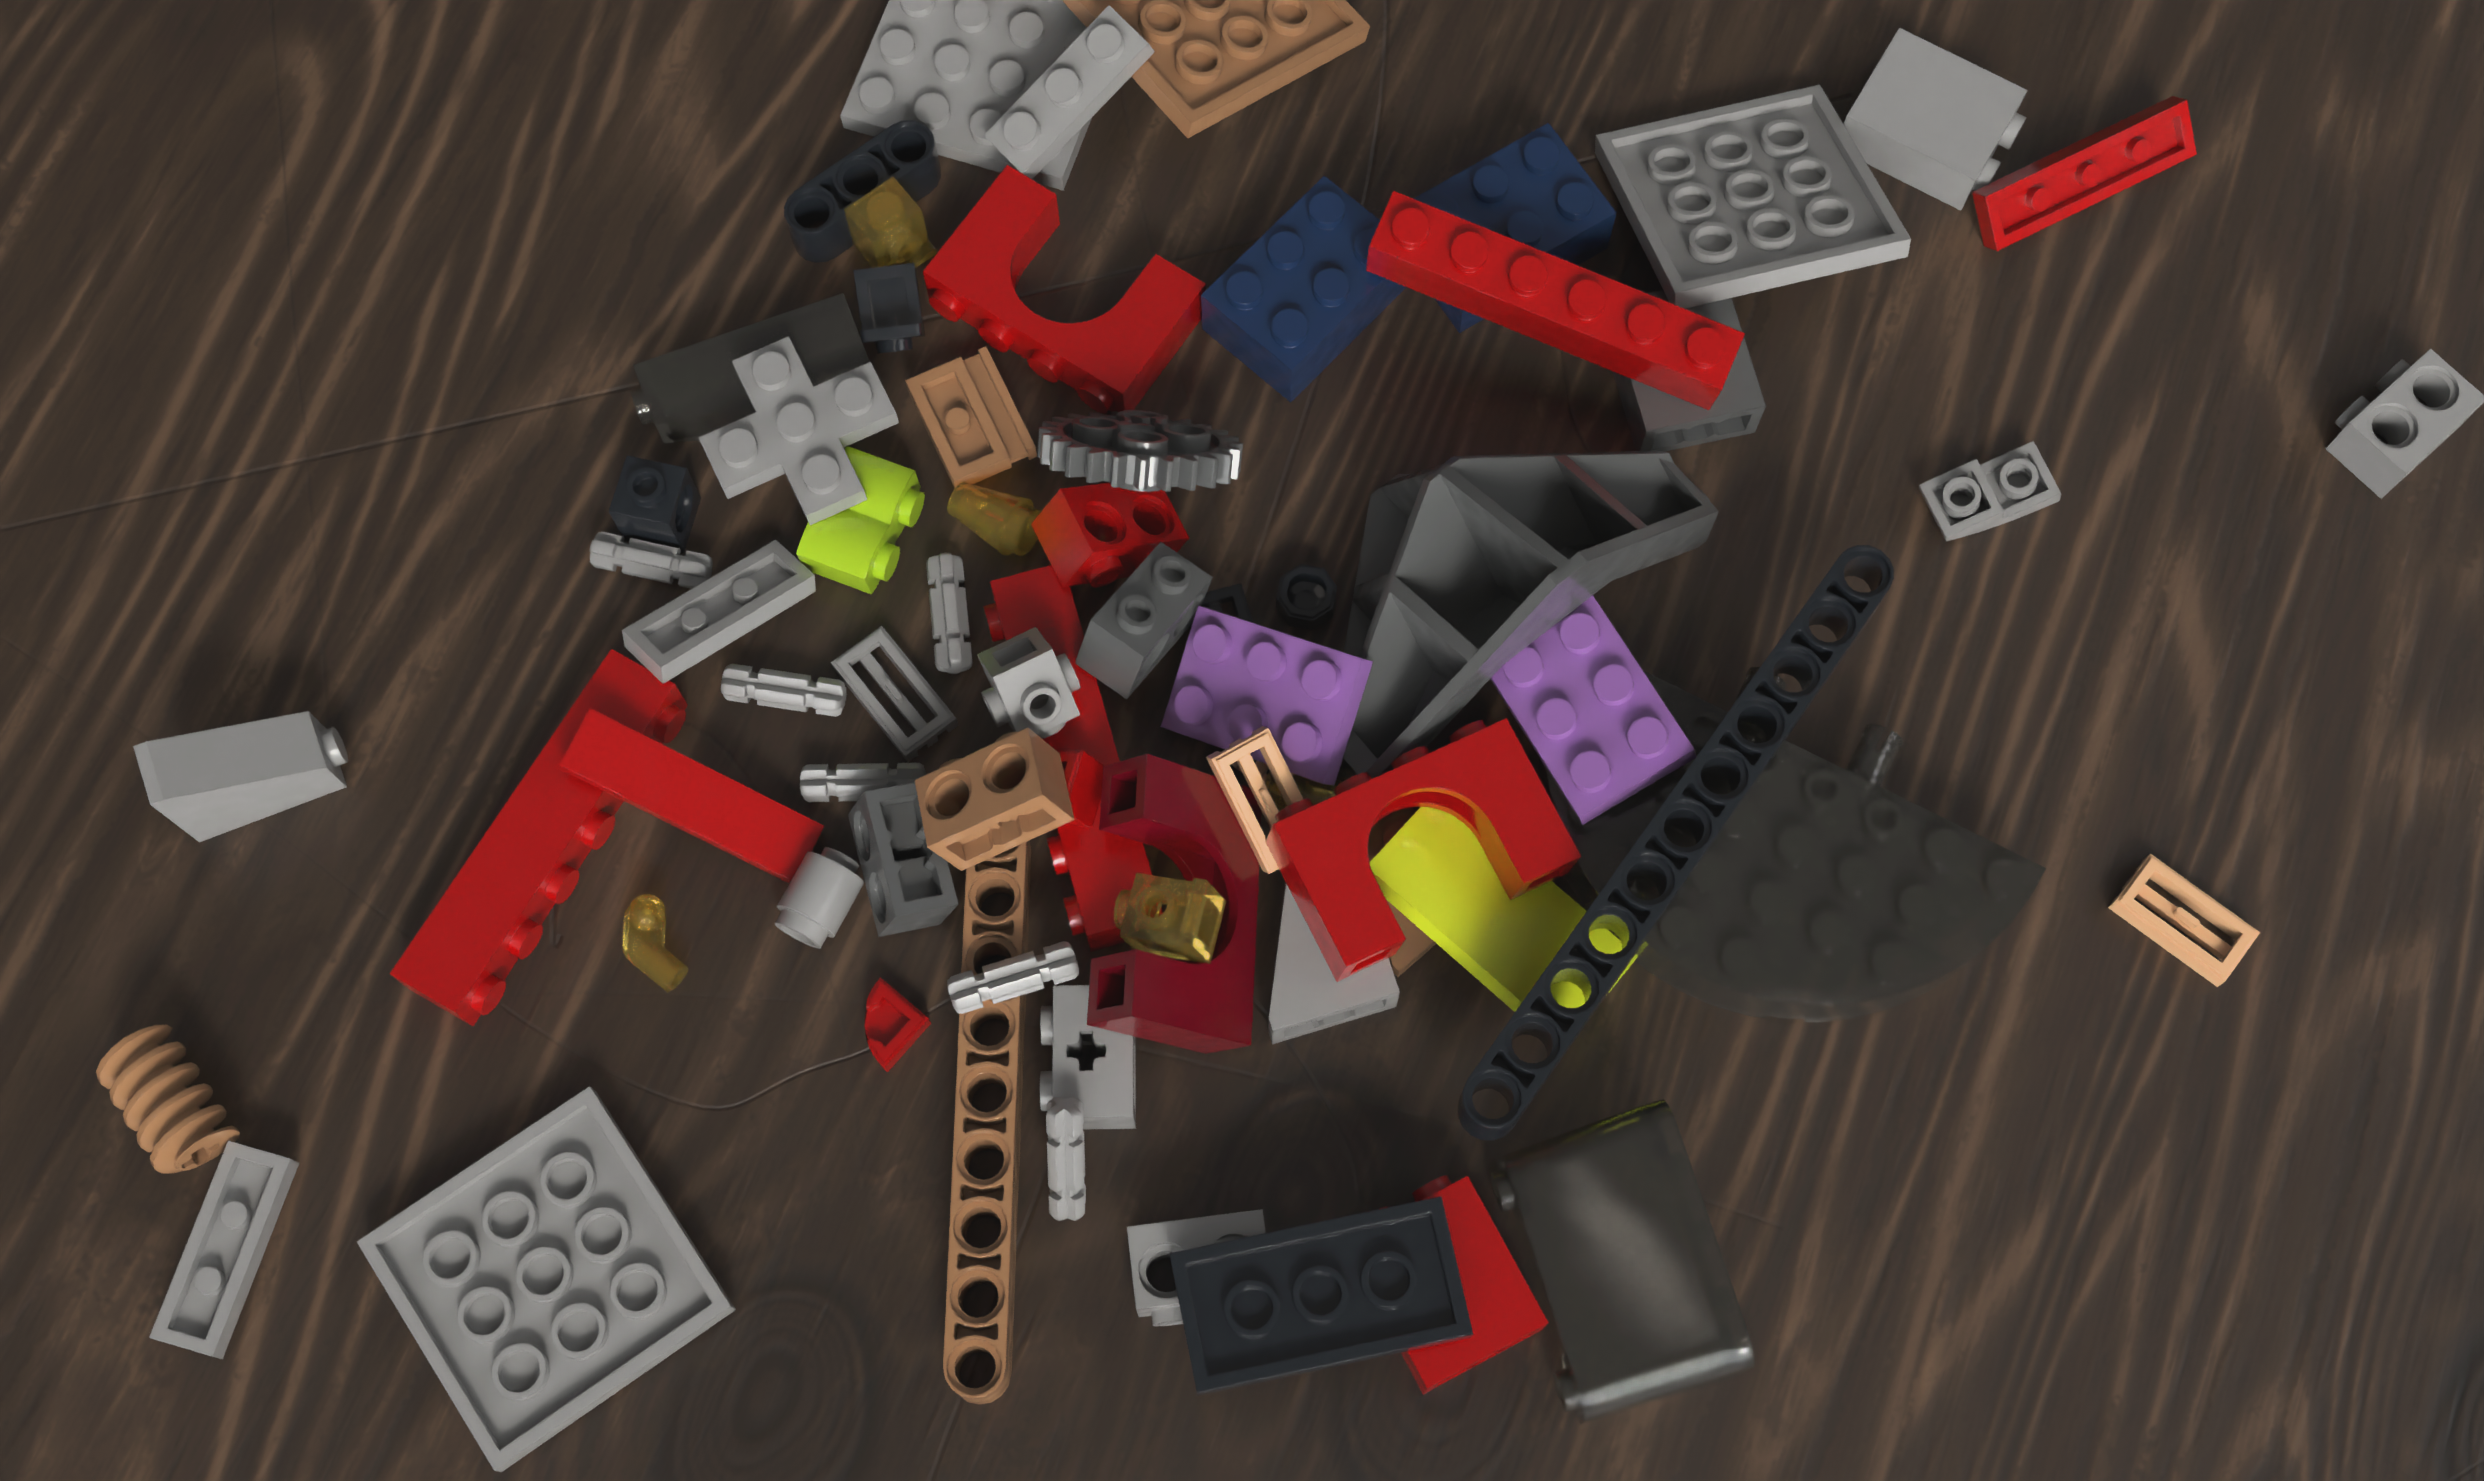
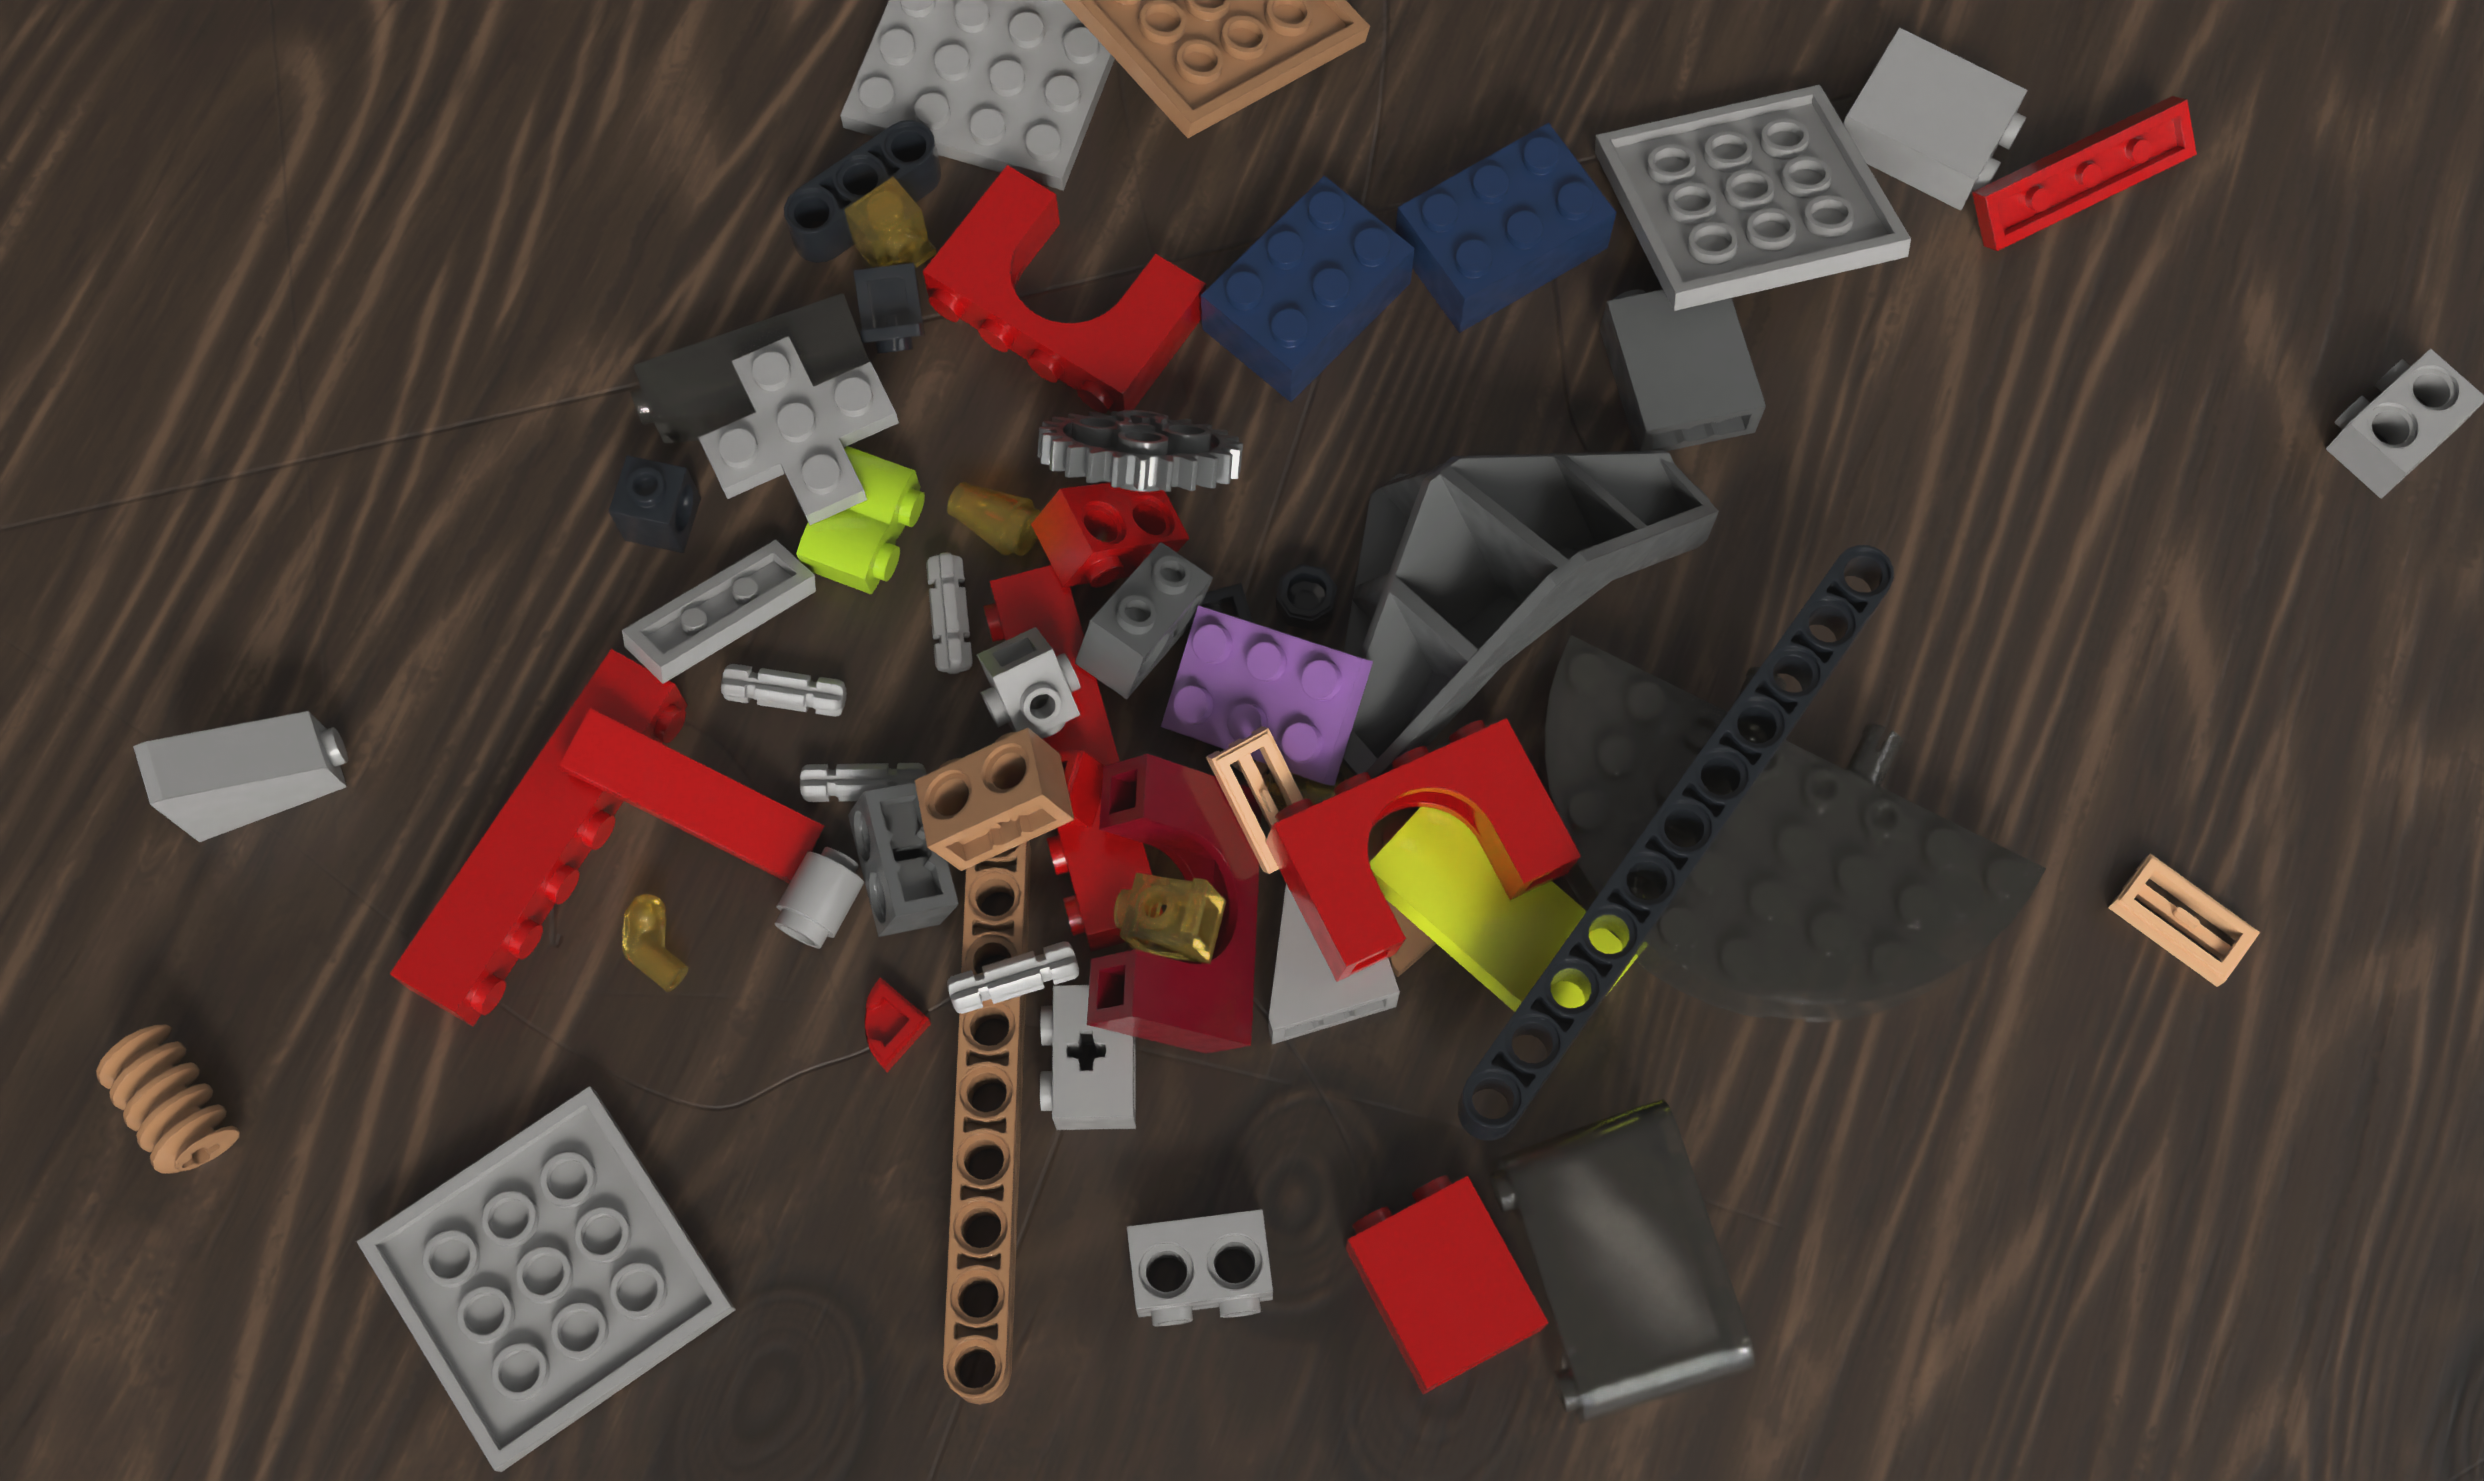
(224, 1250): light grey plate -> none
(650, 560): light grey axle -> none
(925, 732): light grey tile -> none
(971, 418): medium nougat plate -> none
(1066, 1158): light grey axle -> none
(1069, 92): light grey plate -> none
(1320, 1295): black plate -> none
(1553, 301): red brick -> none
(1591, 713): medium lavender plate -> none
(1990, 493): light grey slope -> none

